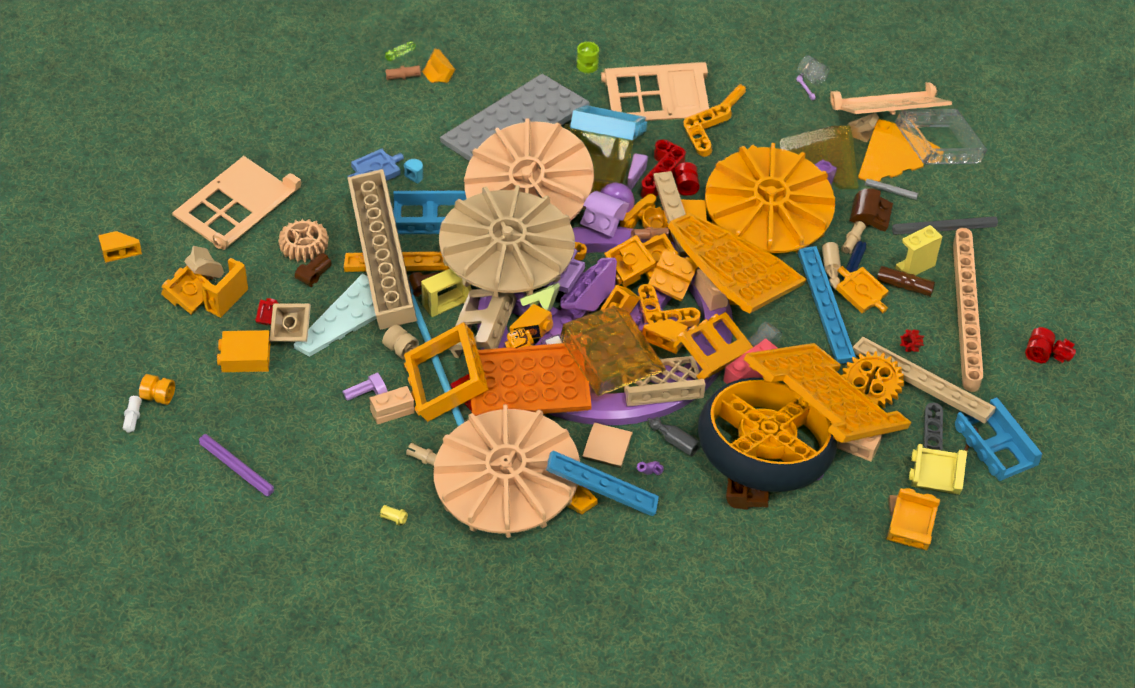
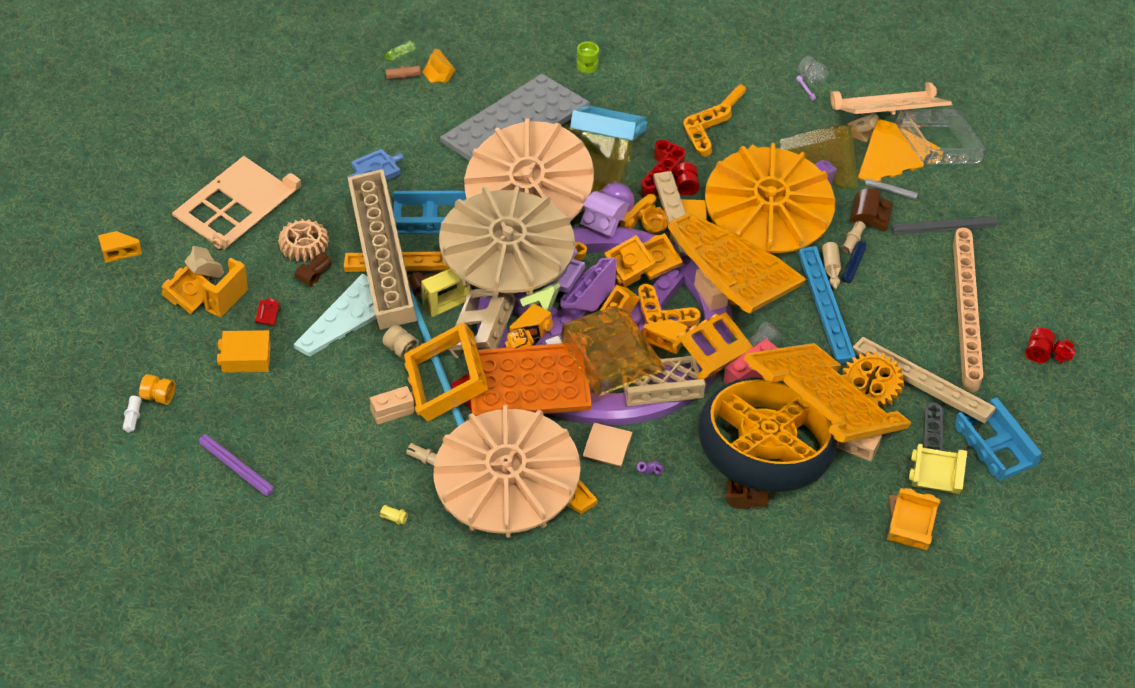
(290, 322): tan slope -> none
(373, 383): lavender piece -> none
(414, 170): medium azure brick -> none
(602, 483): dark azure tile -> none
(637, 168): lavender slope -> none
(649, 232): nougat pin -> none
(673, 274): light orange plate -> none
(676, 436): dark grey wheel -> none
(680, 89): light nougat door -> none
(862, 289): light orange plate -> none
(907, 281): reddish brown axle -> none
(912, 340): red gear -> none
(922, 251): light yellow panel -> none

